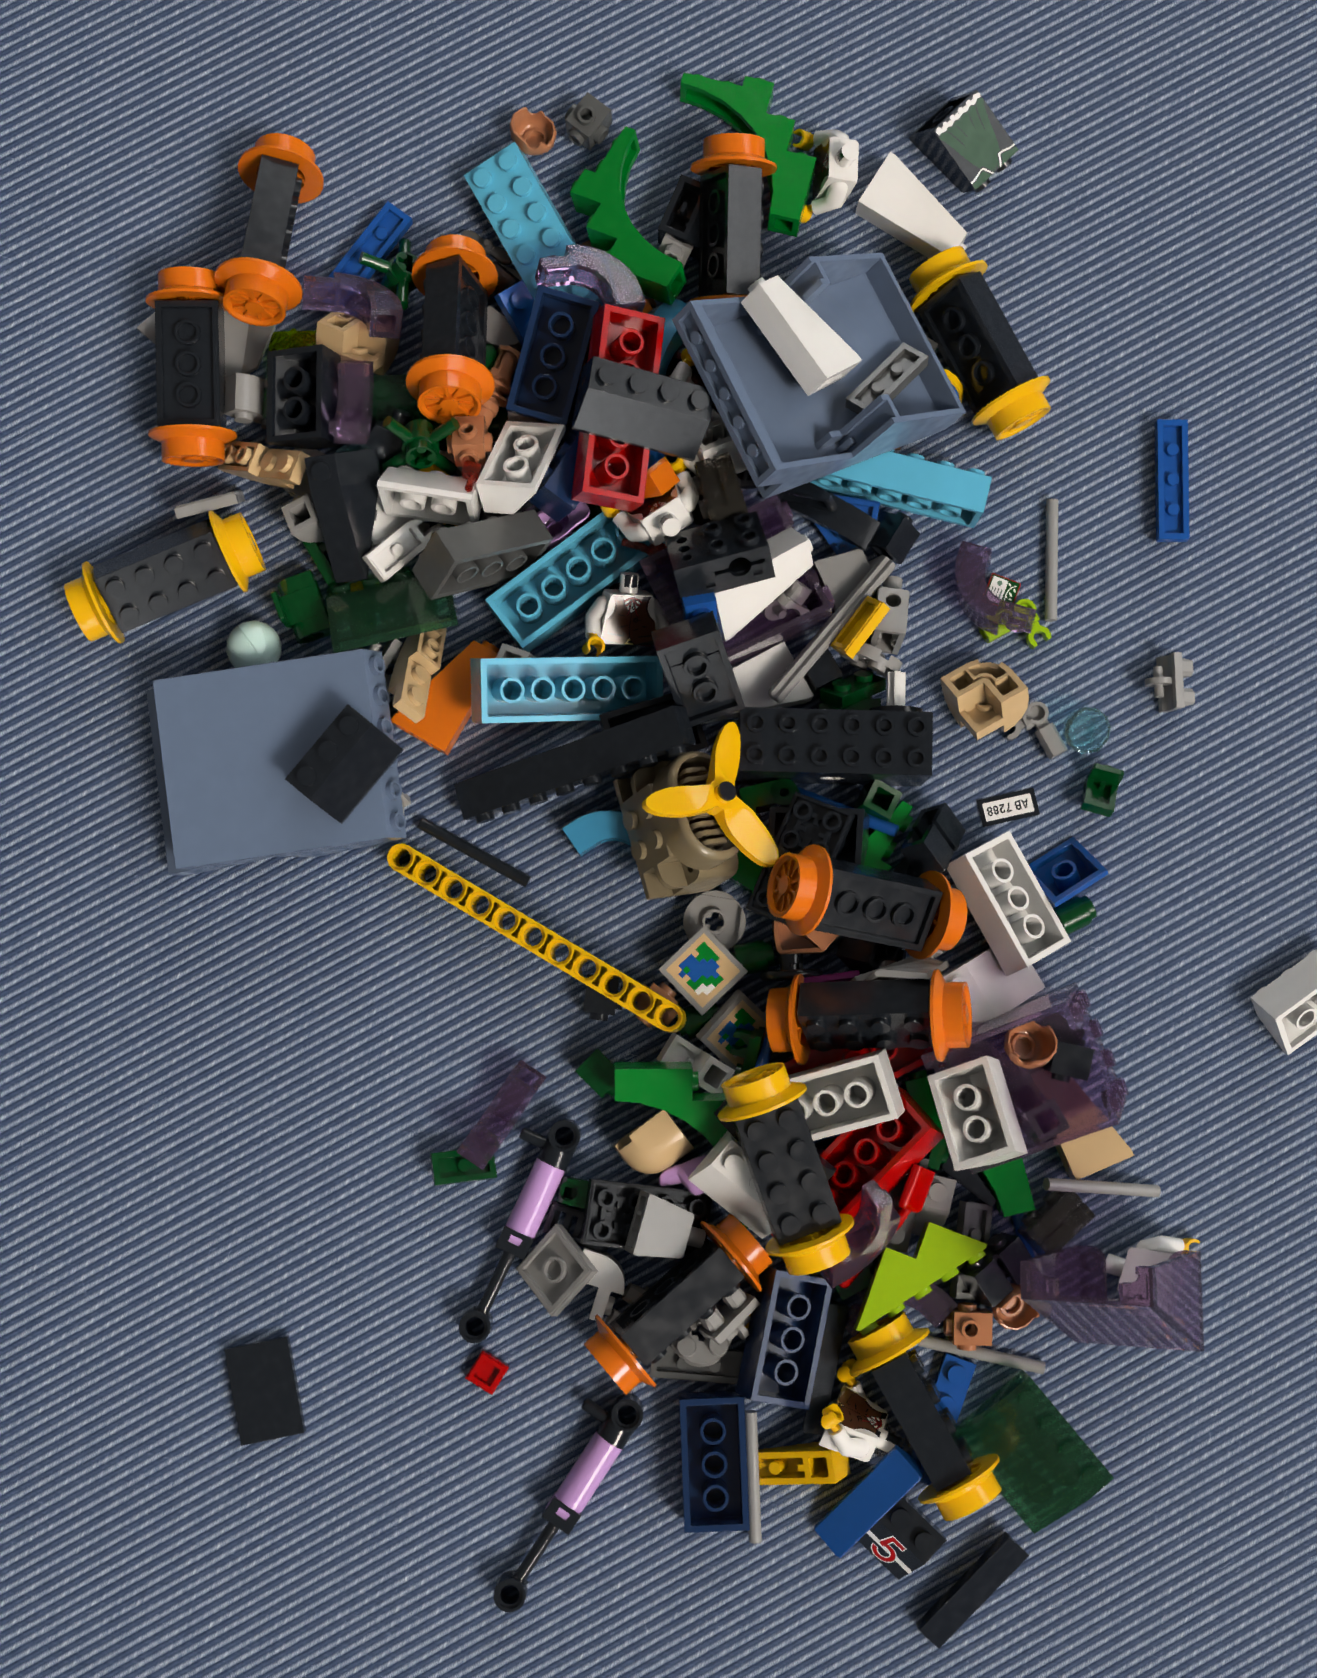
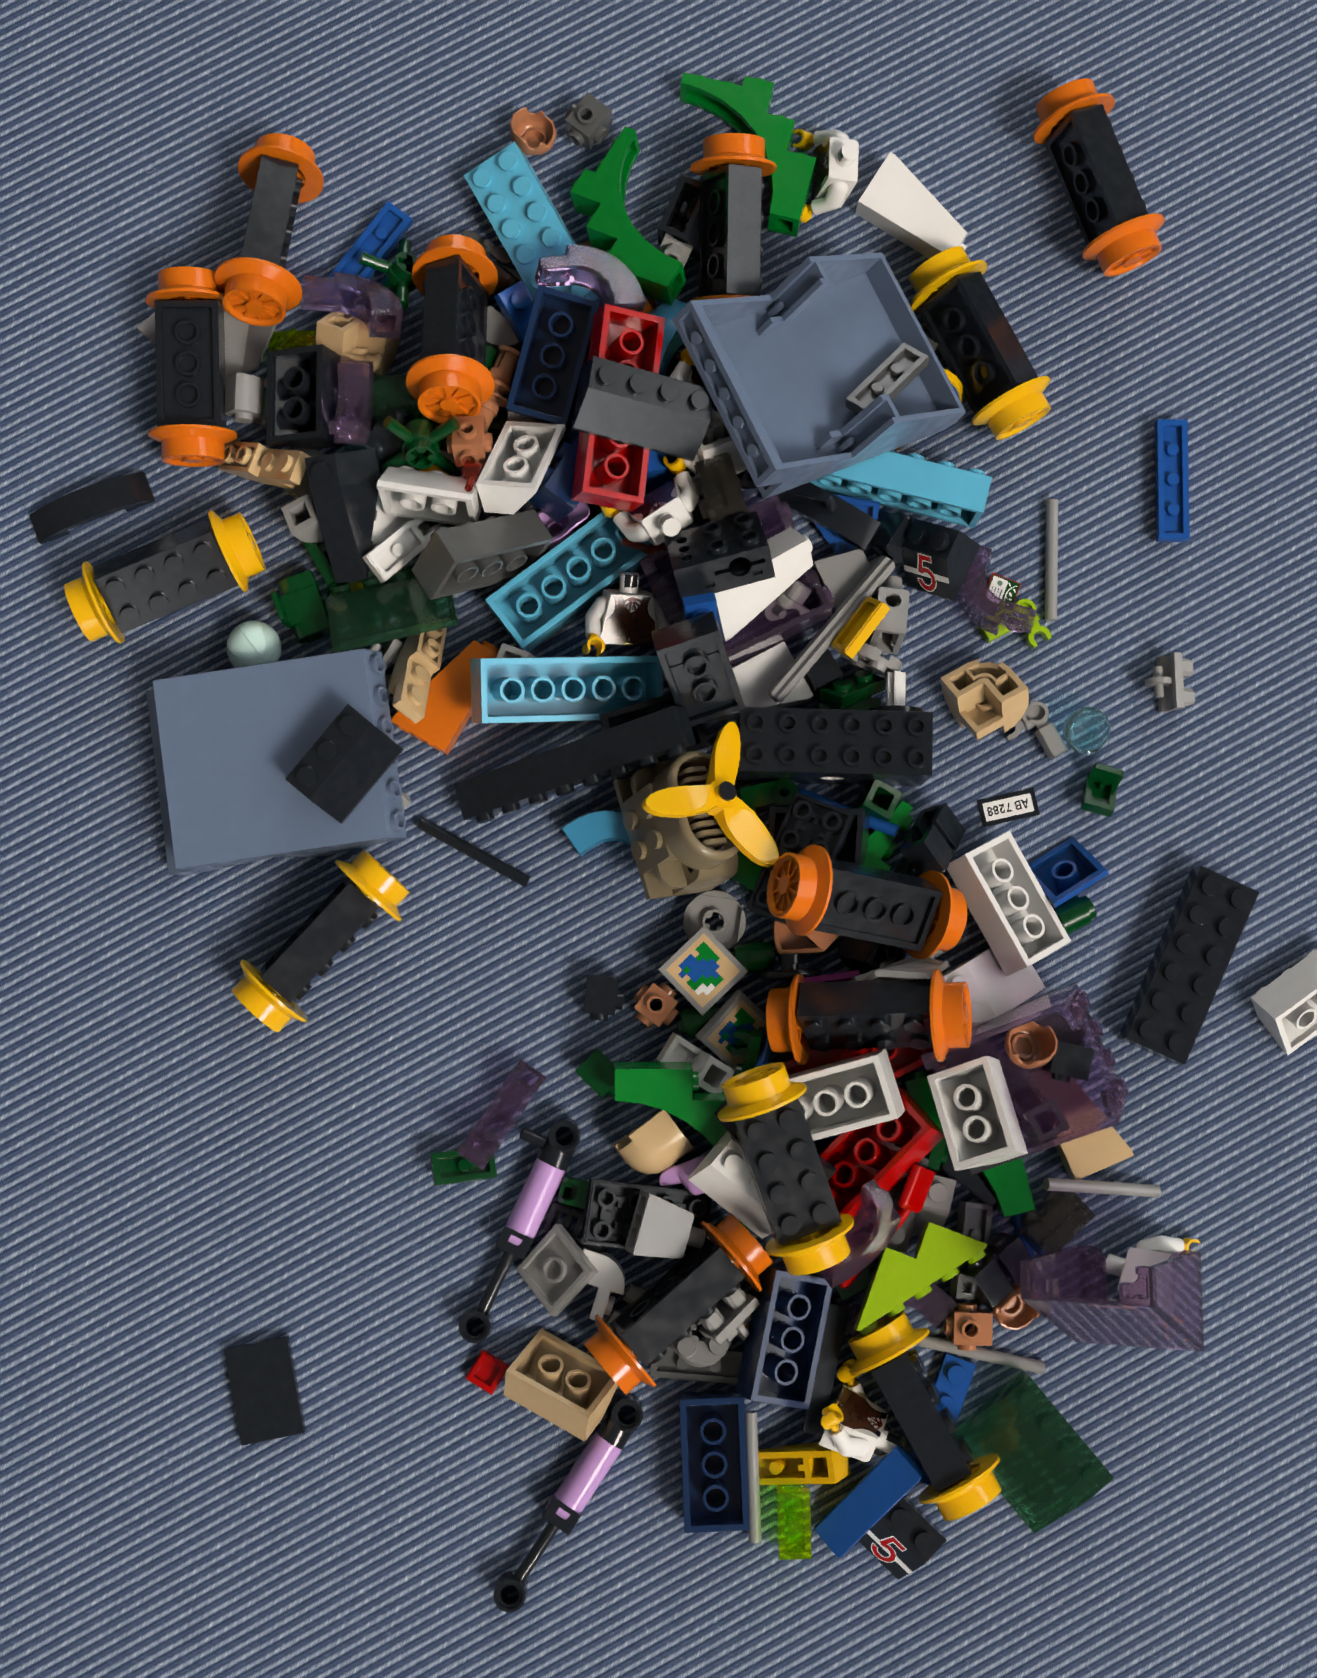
(90, 504): none -> black slope
(208, 504): light grey tile -> none
(311, 947): none -> brick
(520, 932): yellow beam -> none
(560, 1384): none -> tan slope
(660, 479): orange slope -> none
(793, 1521): none -> clear neon green brick
(799, 335): white slope -> none
(937, 559): none -> black slope
(965, 142): slope -> none
(972, 1590): black slope -> none
(1097, 177): none -> brick
(1188, 965): none -> black brick

